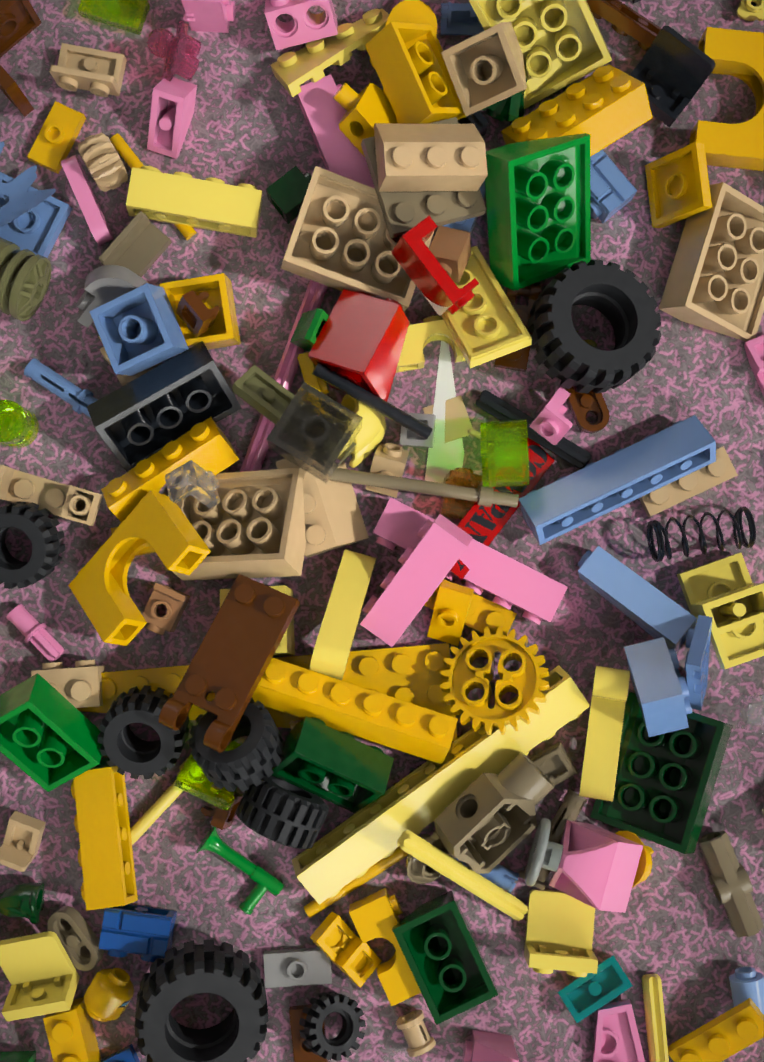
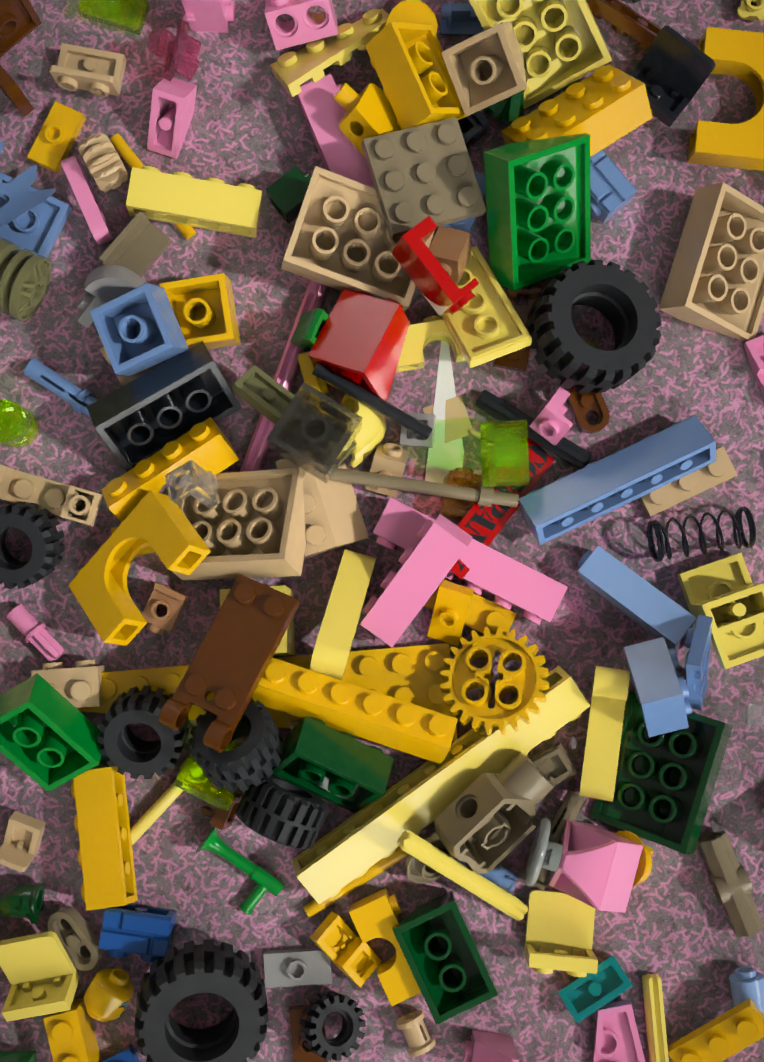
(195, 313): reddish brown tile -> none
(429, 157): tan slope -> none
(678, 185): yellow plate -> none

